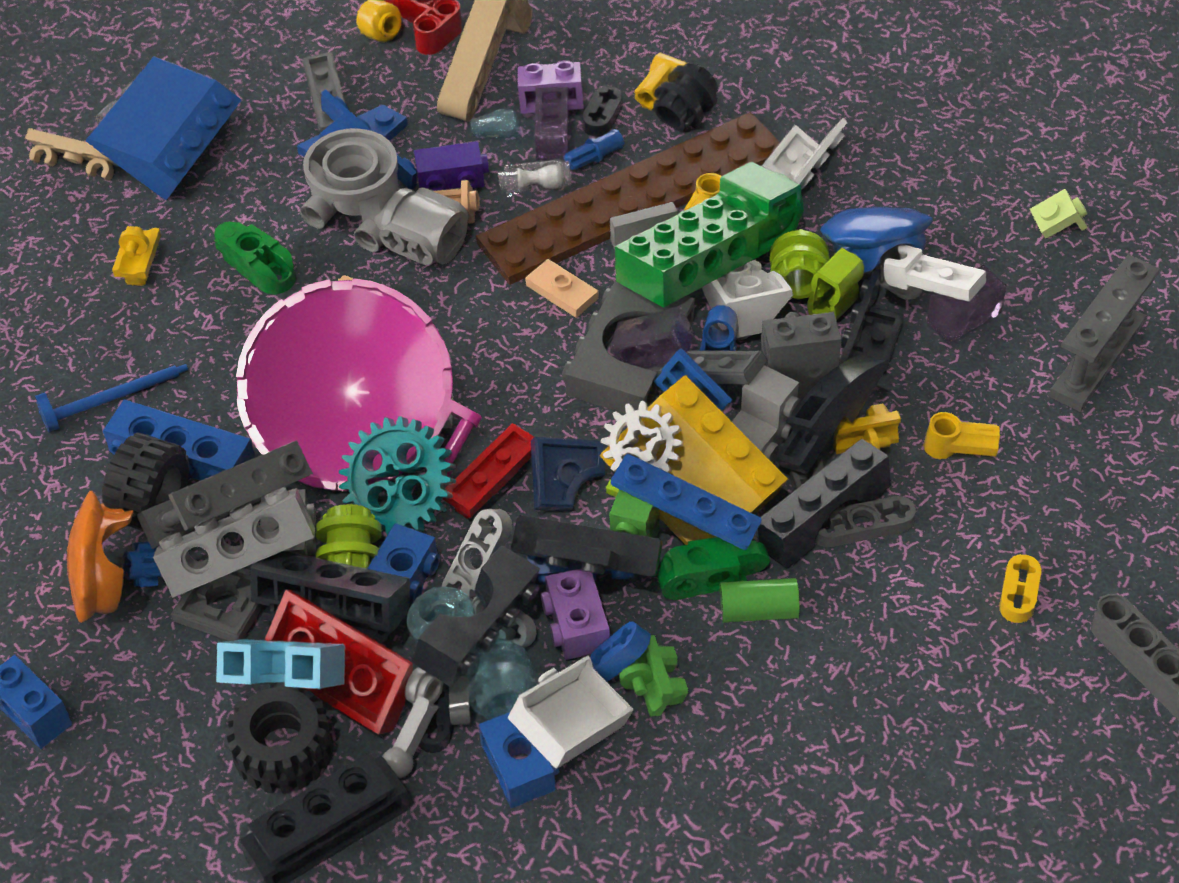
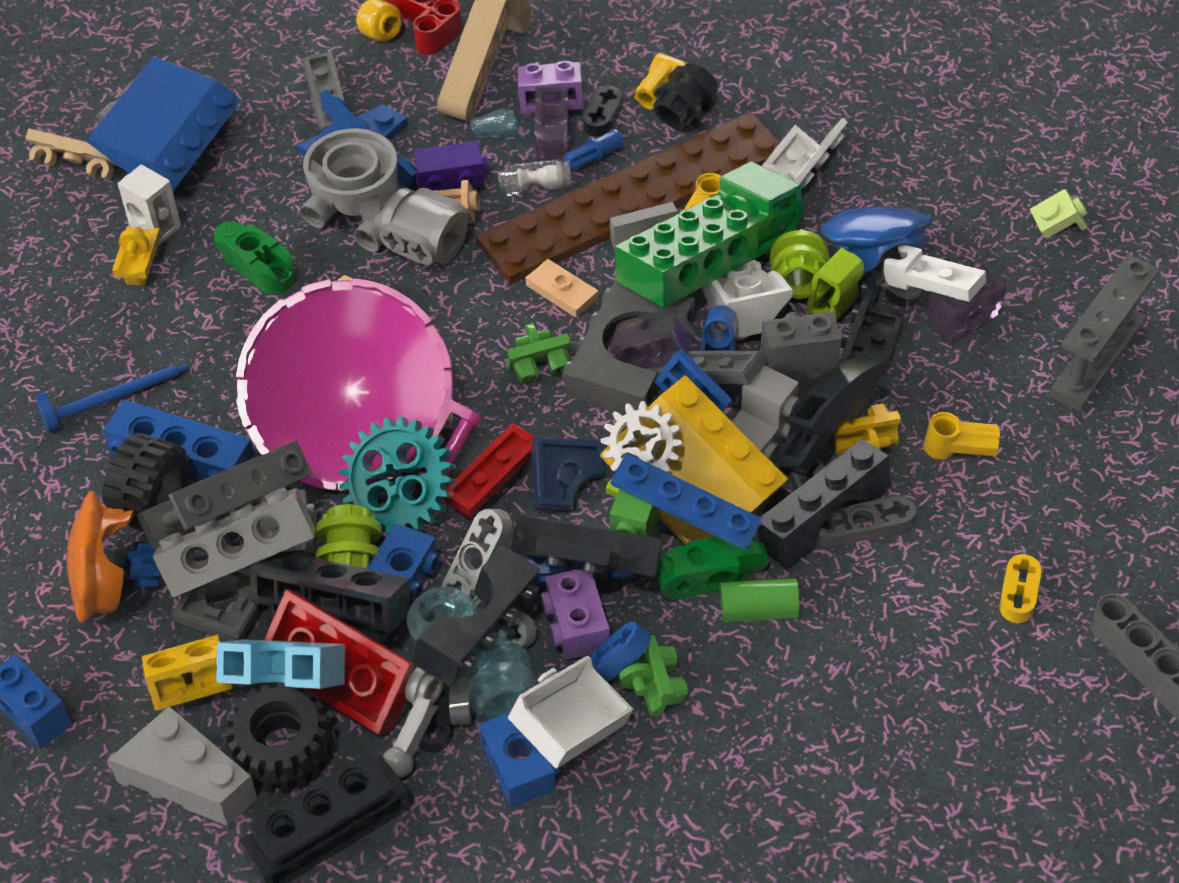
(149, 201): none -> white brick
(183, 673): none -> yellow brick
(184, 767): none -> light grey wedge
(537, 348): none -> bright green hips

